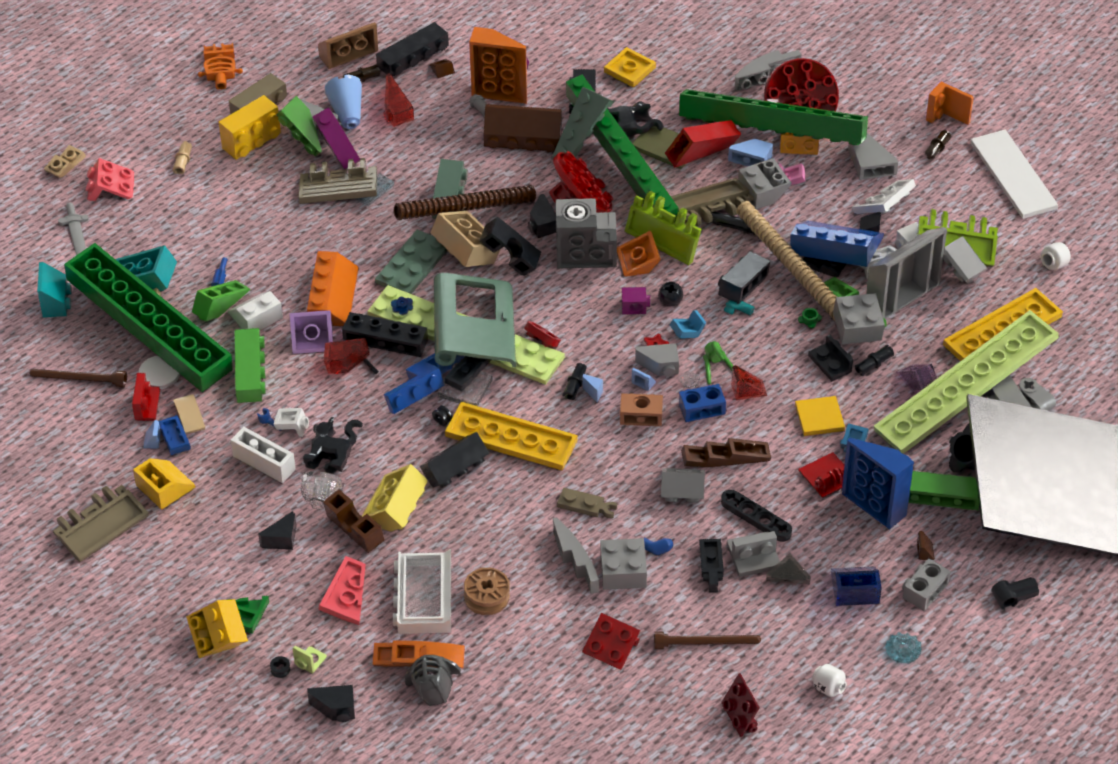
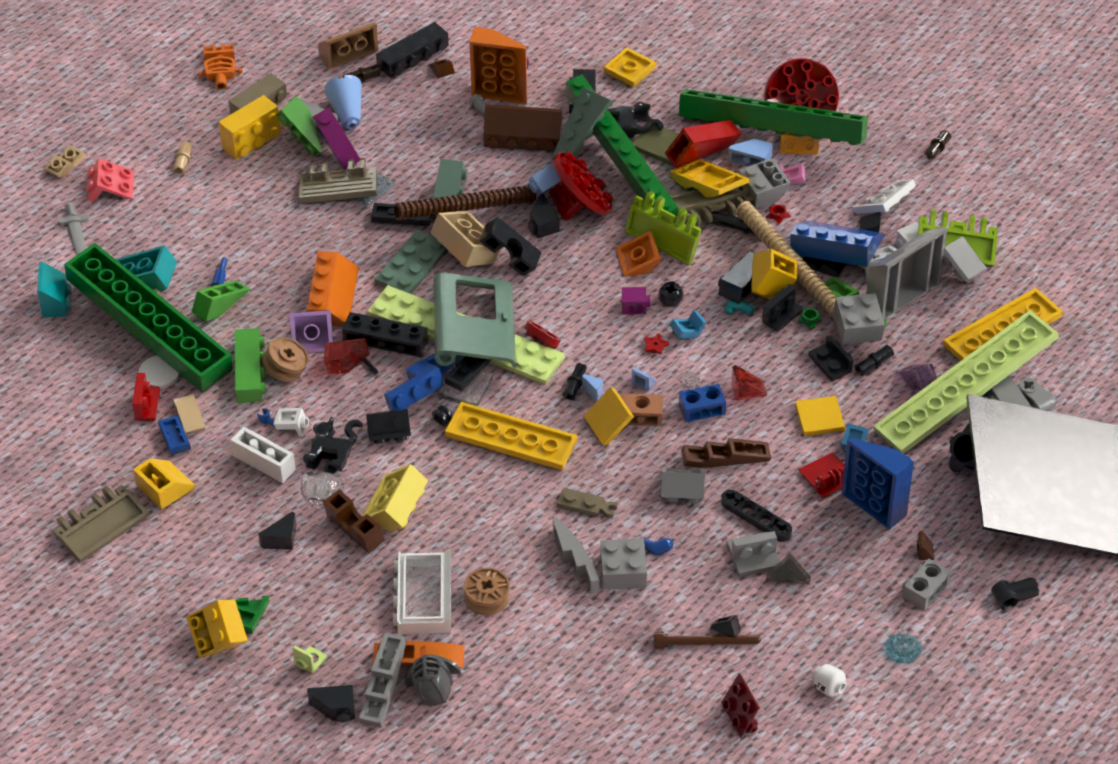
(117, 378): reddish brown piece -> none
(152, 436): light blue slope -> none
(258, 311): white slope -> none
(275, 662): black bush -> none
(285, 359): none -> medium nougat wheel
(345, 592): coral wing -> none
(383, 679): none -> light grey slope
(385, 214): none -> black plate
(388, 425): none -> black bracket
(397, 106): clear red slope -> none
(402, 305): clear blue plant -> none
(455, 460): black brick -> none
(544, 180): none -> light blue slope
(584, 236): dark grey piece -> none
(608, 416): none -> yellow tile
(611, 641): red hinge -> none
(658, 359): light grey slope -> none
(707, 178): none -> yellow slope
(711, 562): black hinge -> none
(715, 354): bright green plant -> none
(727, 625): none -> black slope
(760, 69): light grey slope -> none
(772, 273): none -> yellow slope
(778, 209): none -> red plate
(781, 309): none -> black bracket
(856, 585): clear blue slope -> none
(872, 159): light grey slope -> none
(944, 490): bright green brick -> none
(949, 101): orange bracket -> none
(1014, 174): white tile -> none
(1055, 256): white head -> none

